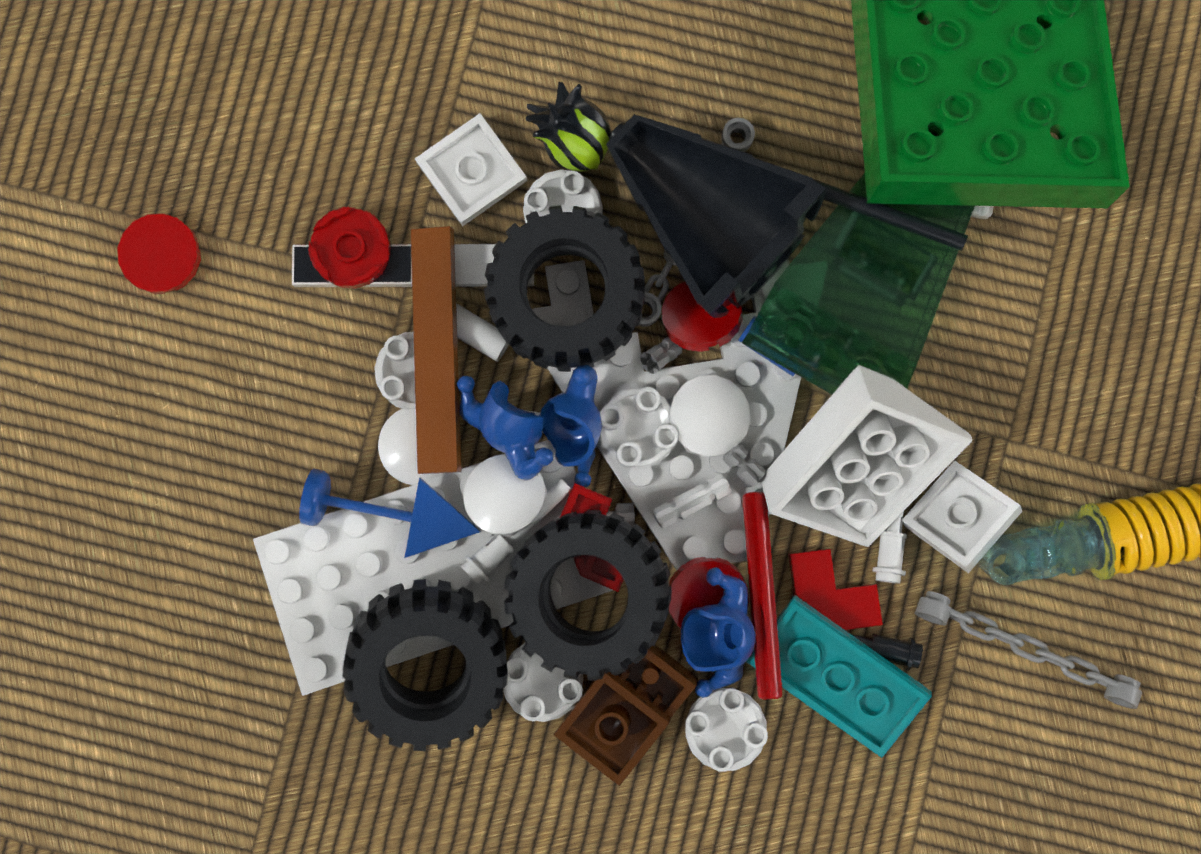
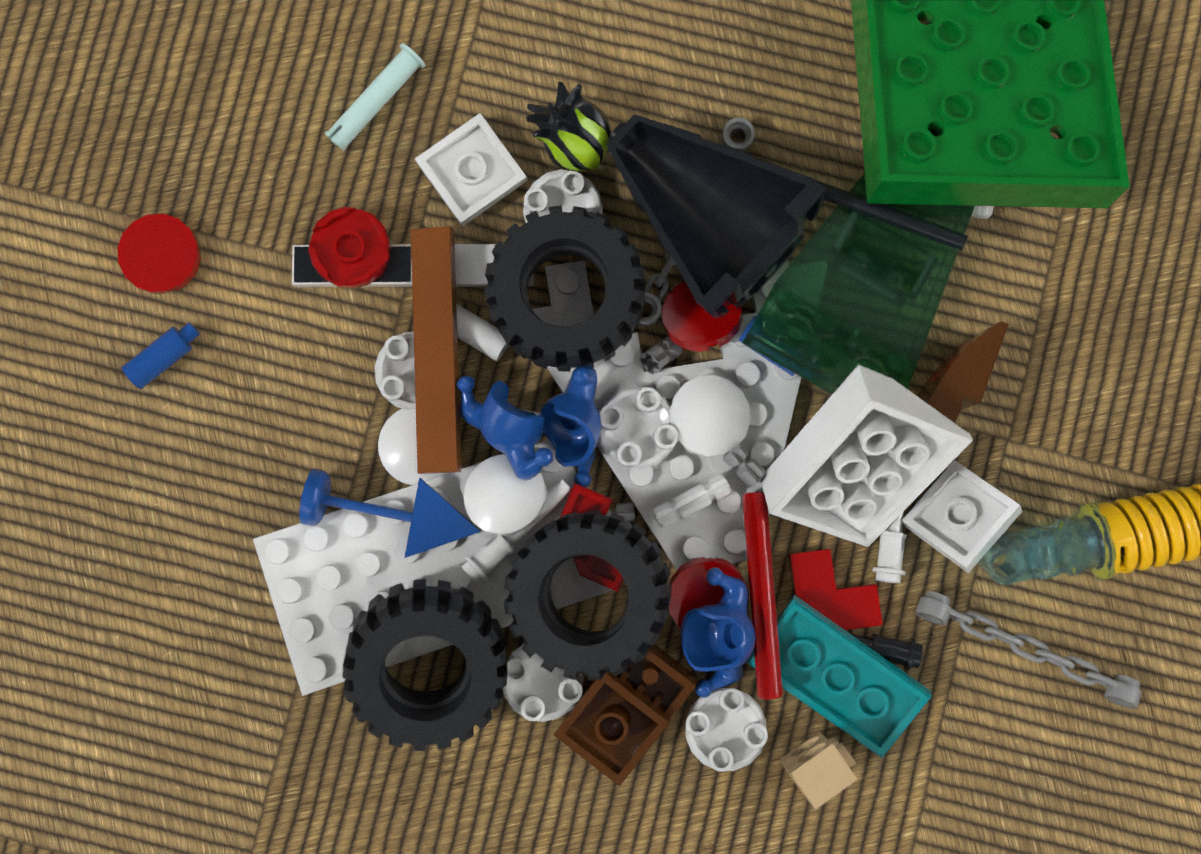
(160, 355): none -> blue cylinder
(374, 97): none -> light aqua pin
(820, 768): none -> tan brick
(964, 373): none -> reddish brown slope

